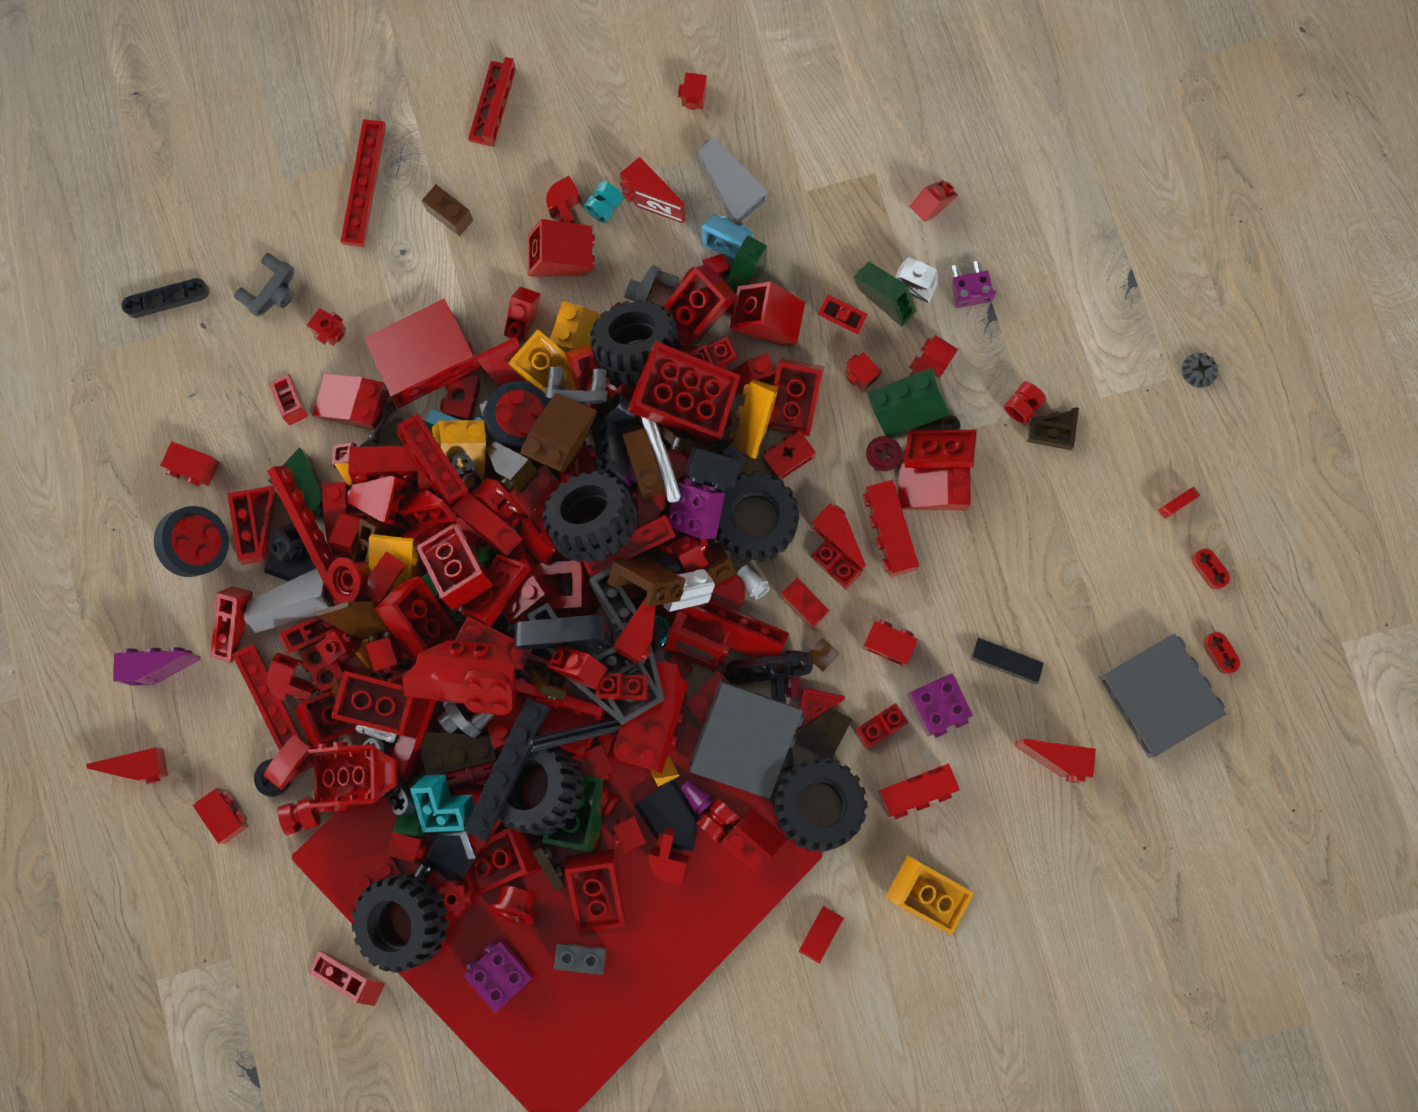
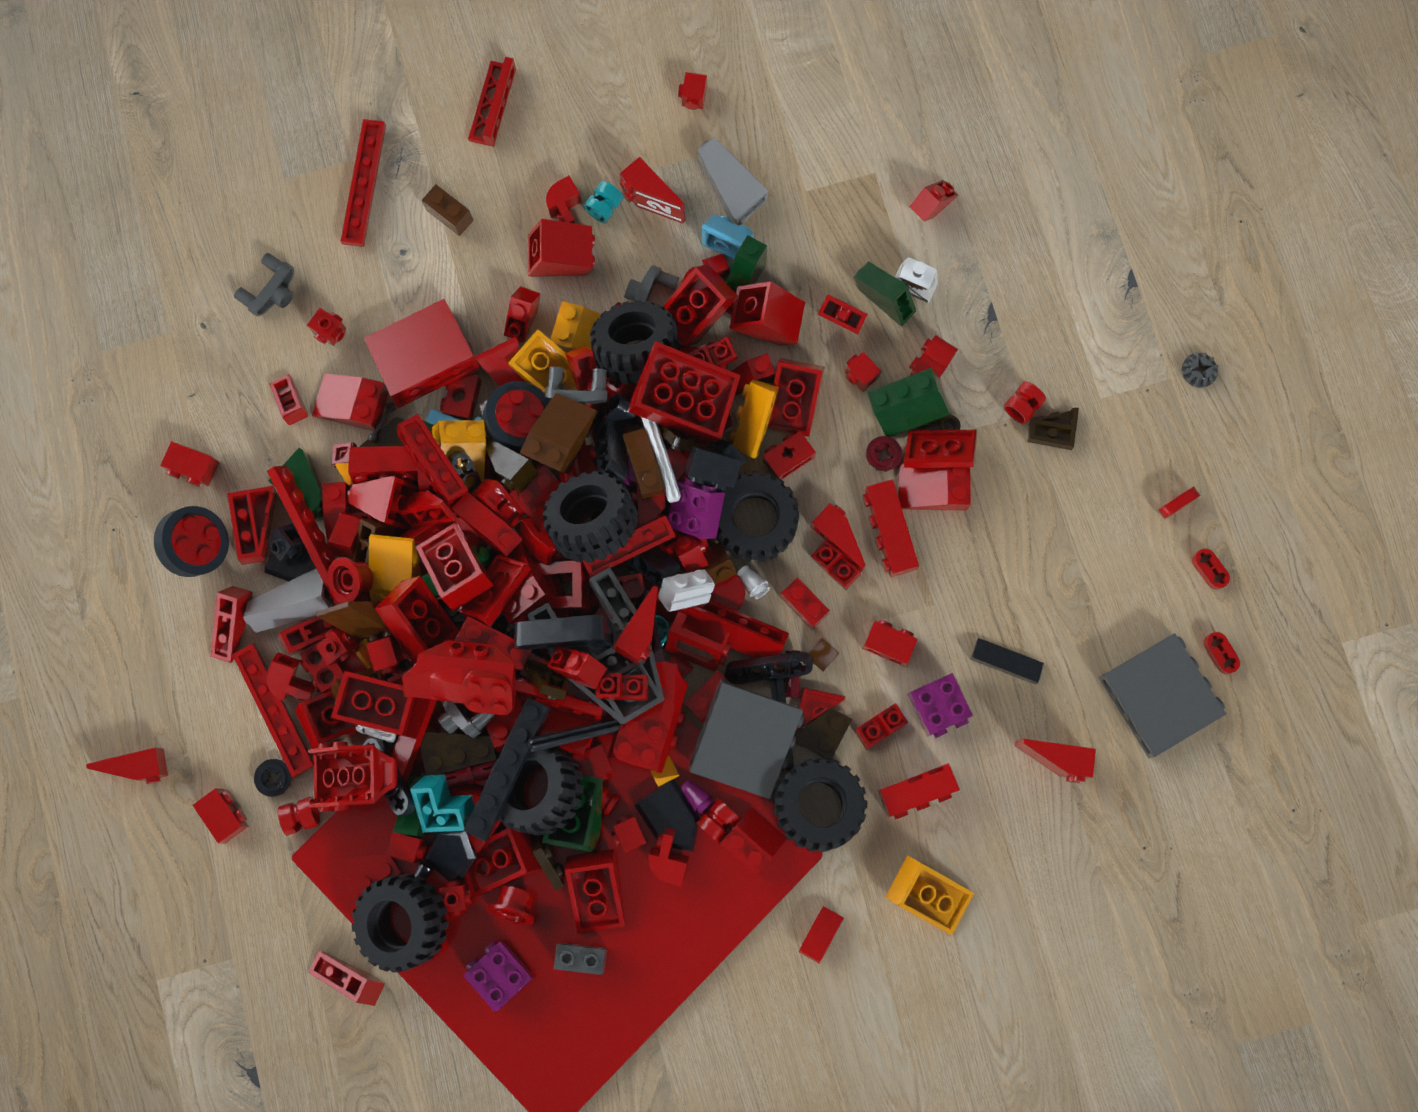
(150, 667): magenta slope -> none
(165, 298): black beam -> none
(286, 761): red slope -> none
(383, 577): red slope -> none
(659, 582): reddish brown panel -> none
(972, 288): magenta piece -> none

